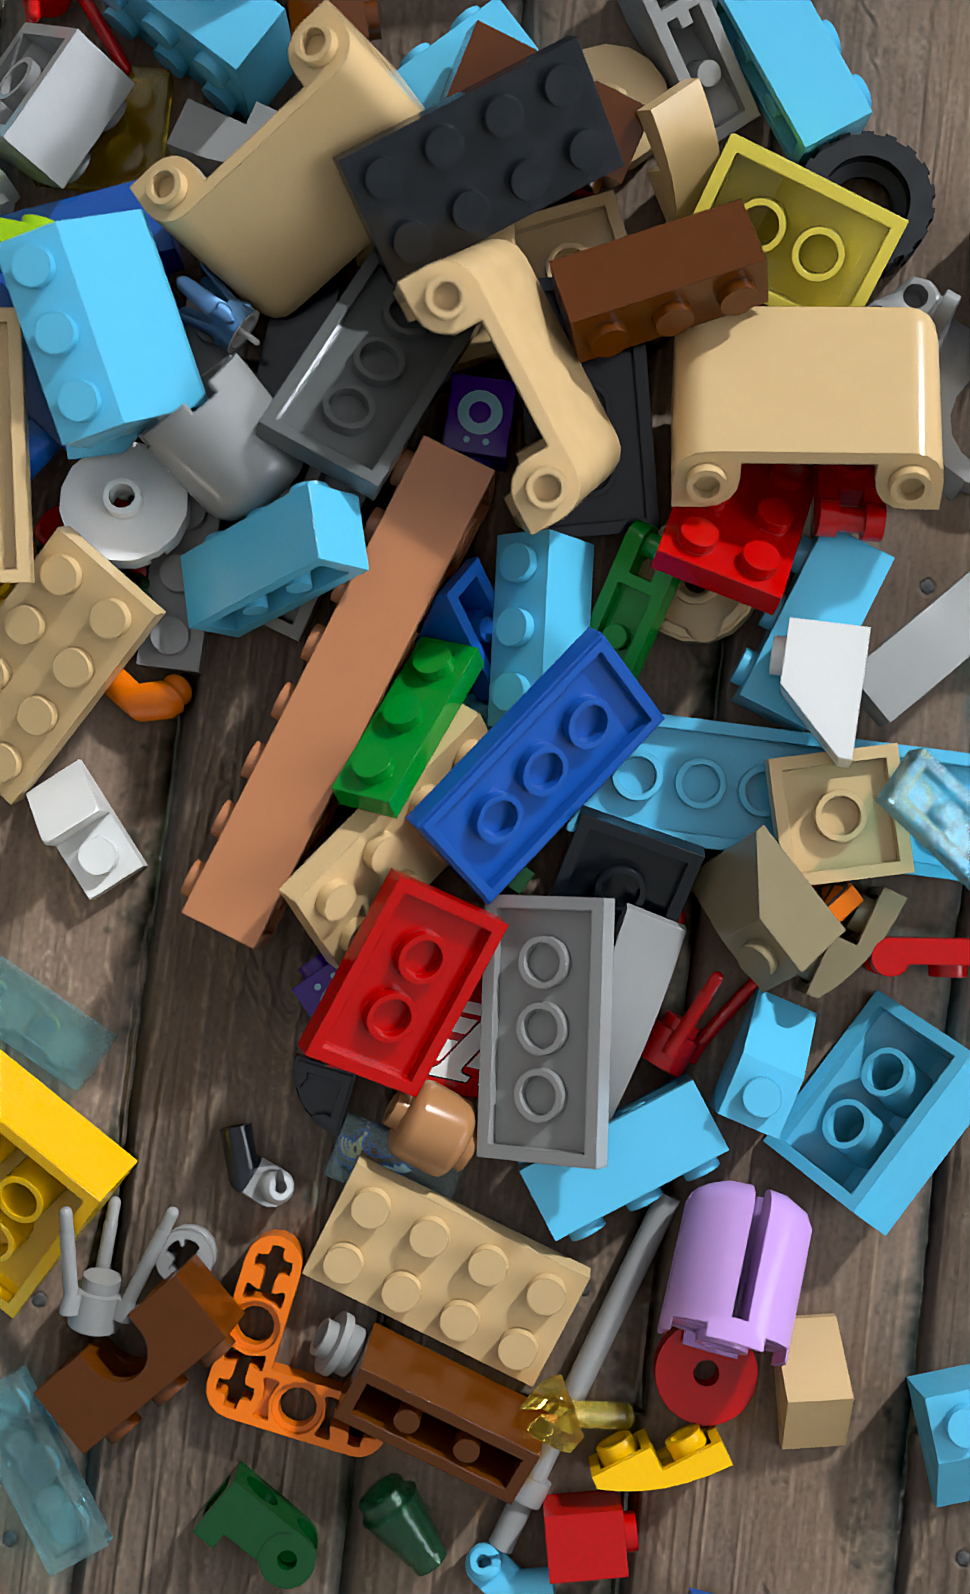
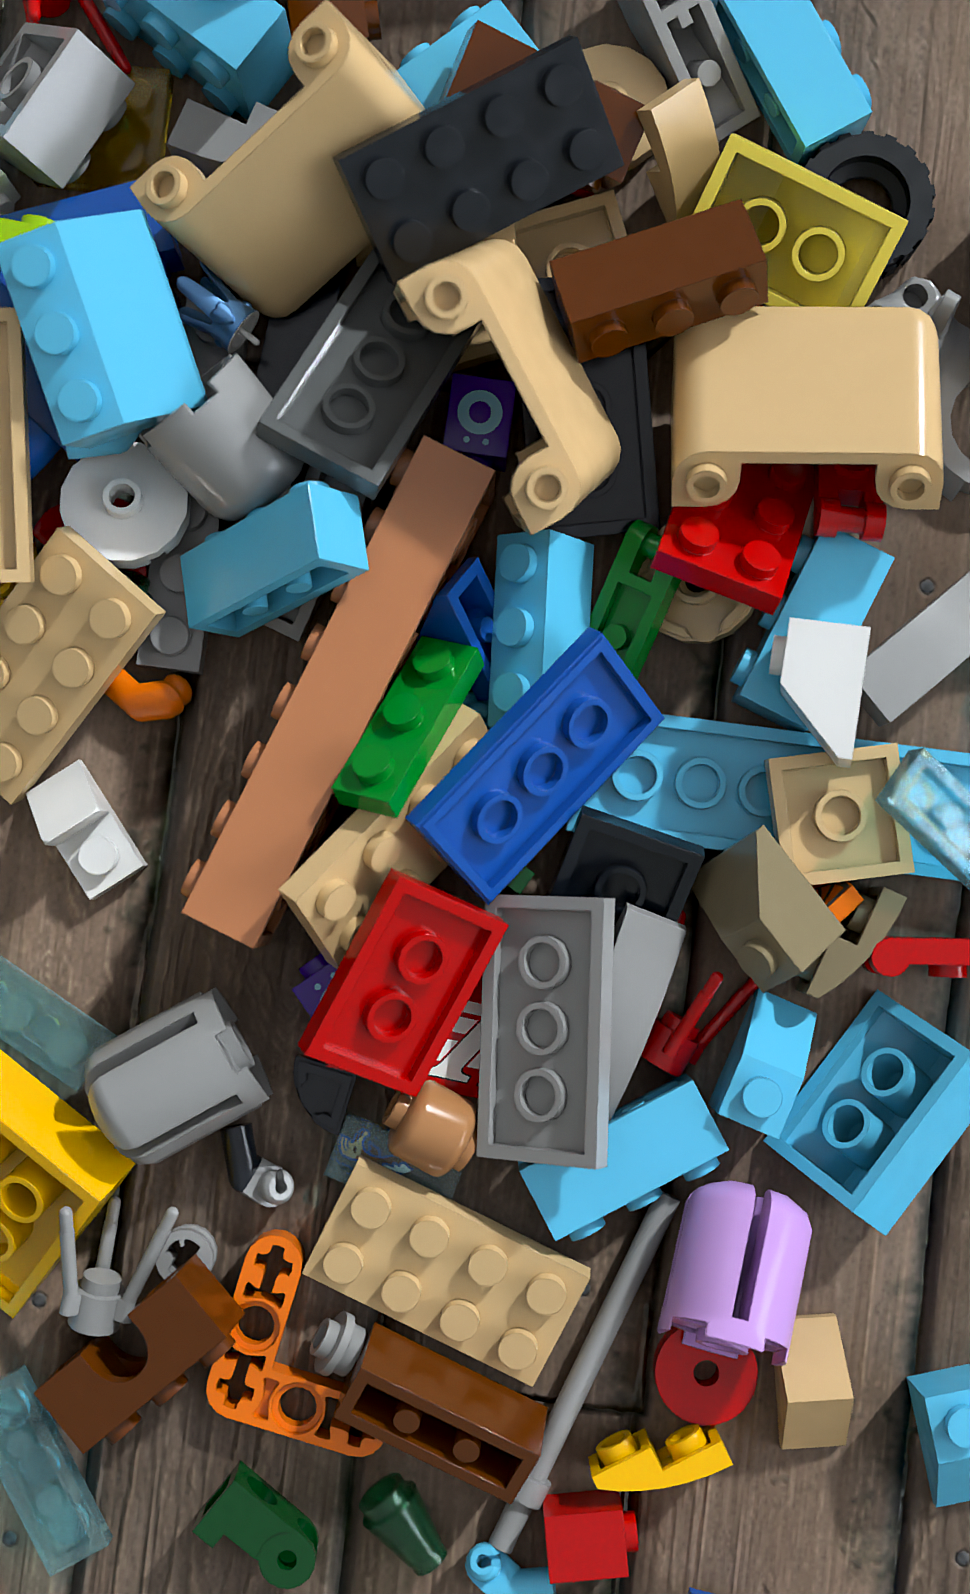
(174, 1079): none -> light grey cylinder
(567, 1416): clear yellow bar -> none

